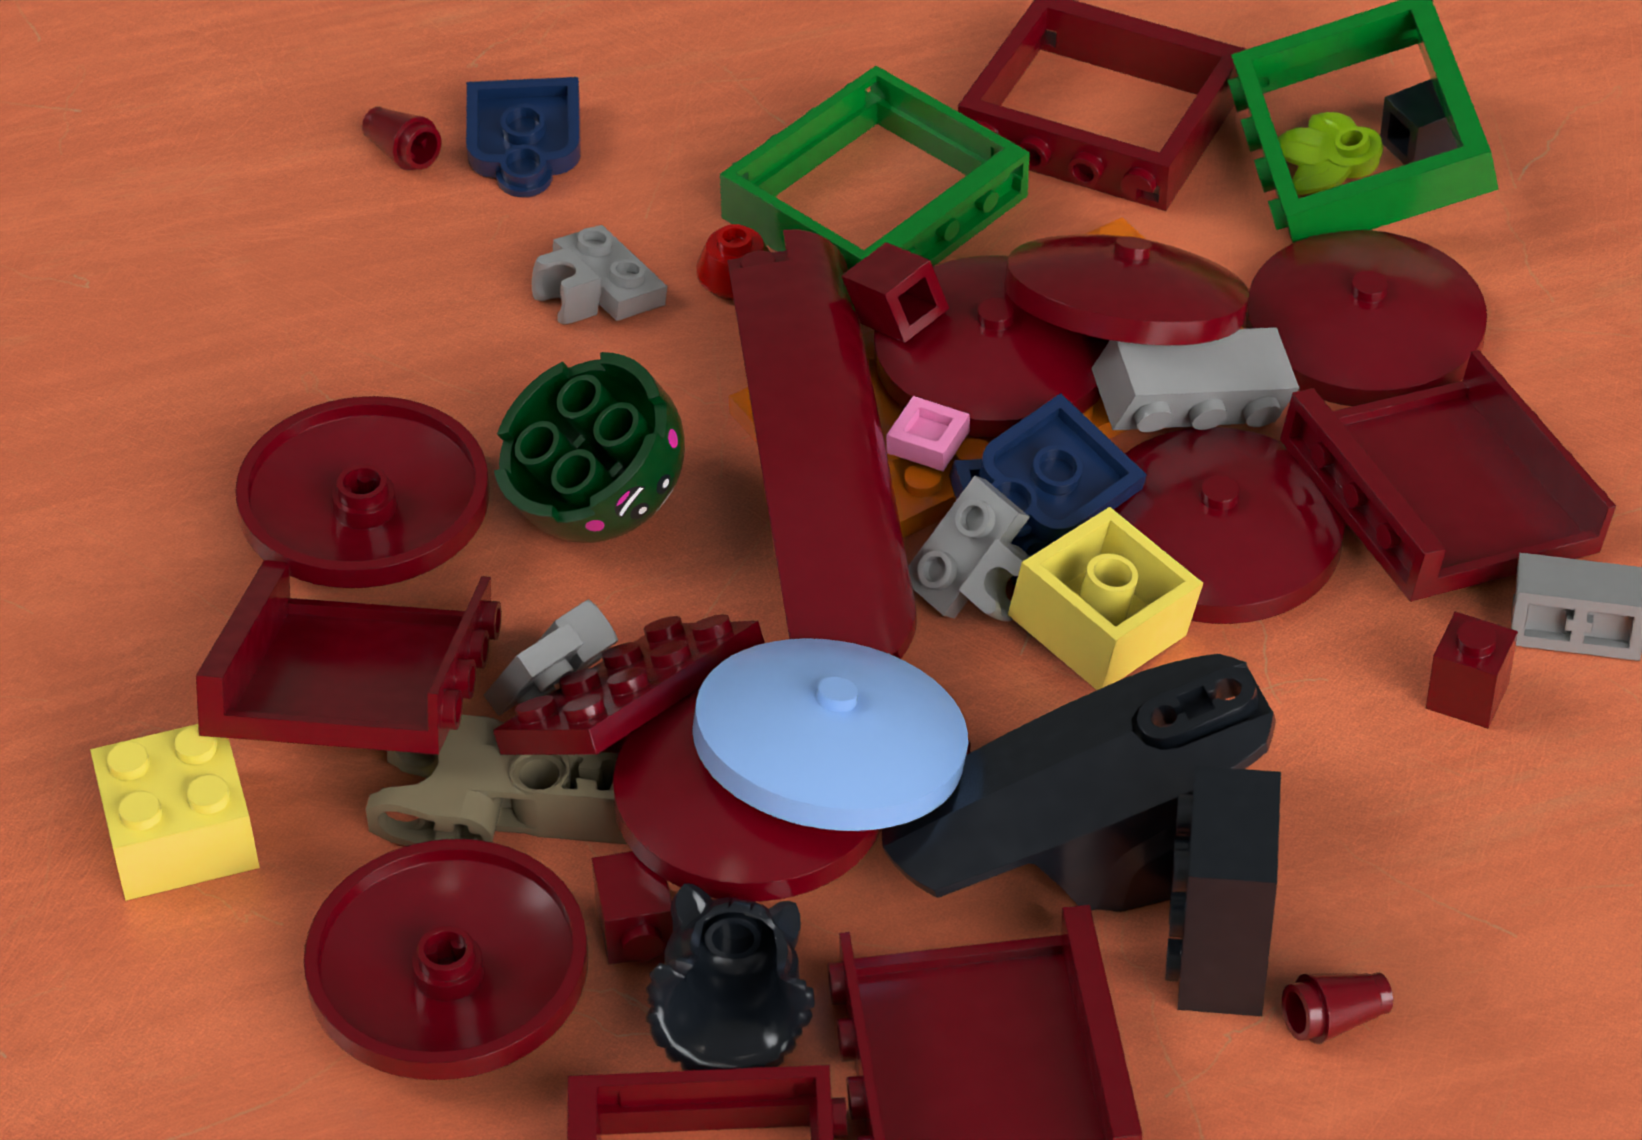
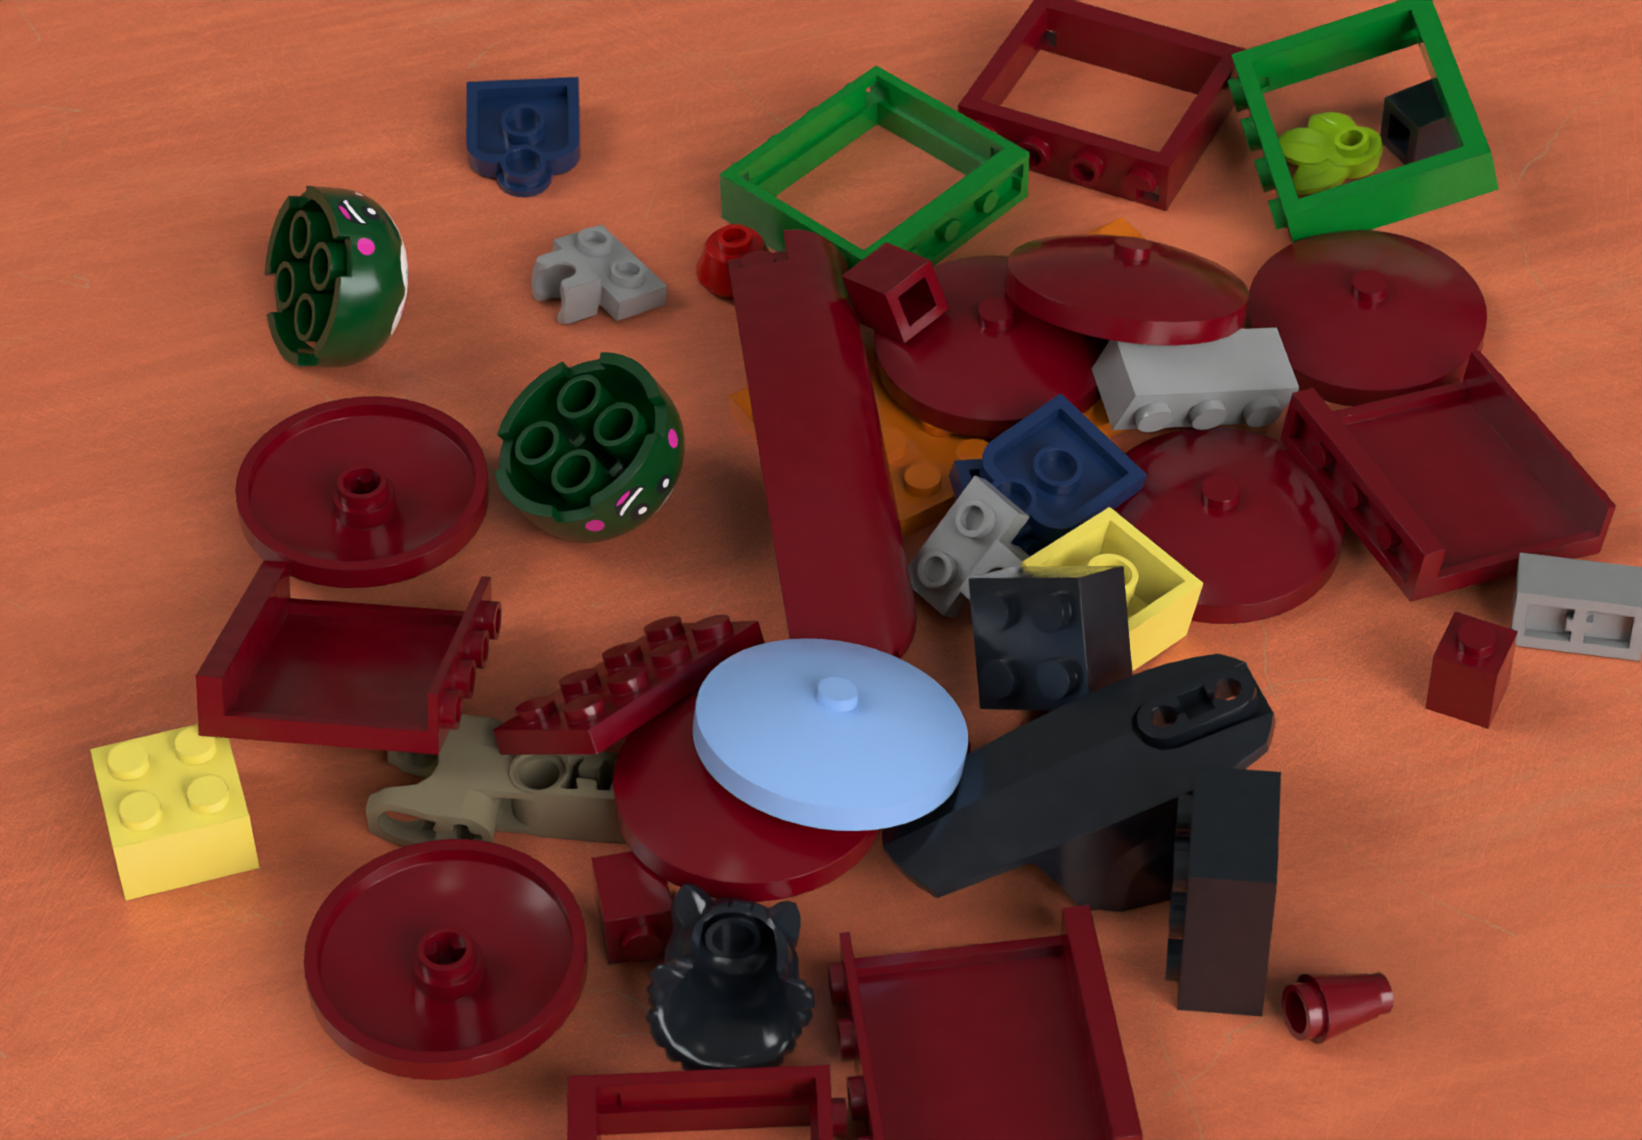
(335, 277): none -> dark green cylinder
(403, 137): dark red cone -> none
(567, 646): light grey plate -> none
(928, 433): bright pink plate -> none
(1048, 634): none -> black brick

